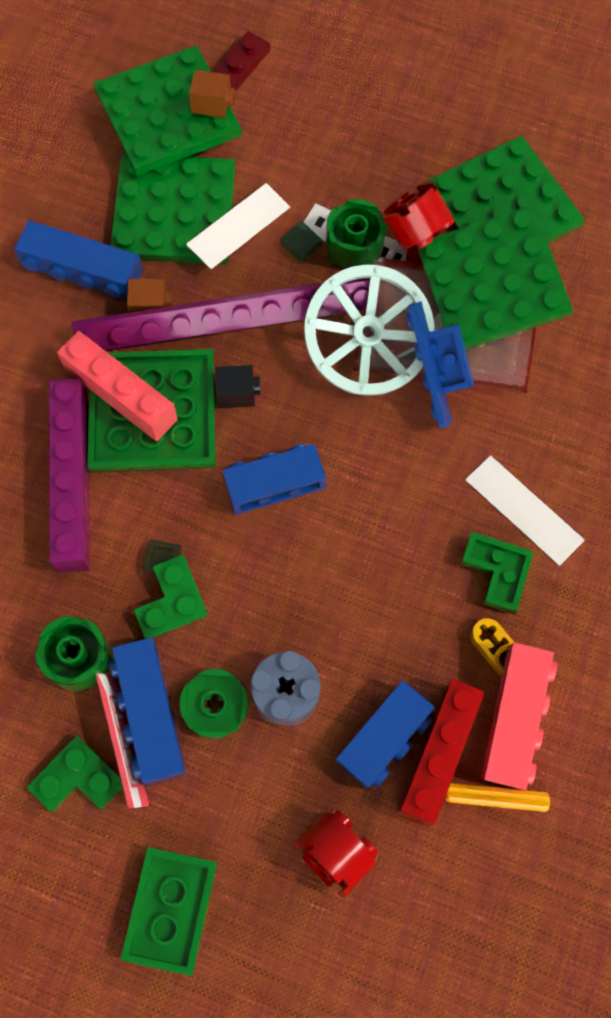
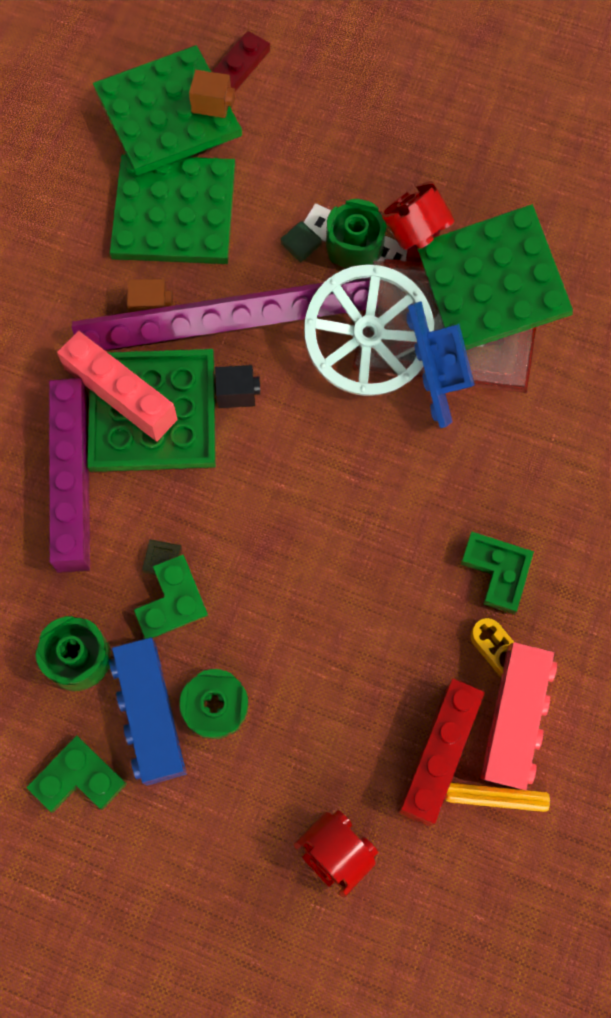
(77, 259): blue brick -> none
(133, 788): coral sticker -> none
(169, 911): green plate -> none
(238, 226): white sticker -> none
(274, 478): blue brick -> none
(289, 669): sand blue brick -> none
(386, 736): blue brick -> none
(506, 181): green plate -> none
(525, 510): white sticker -> none

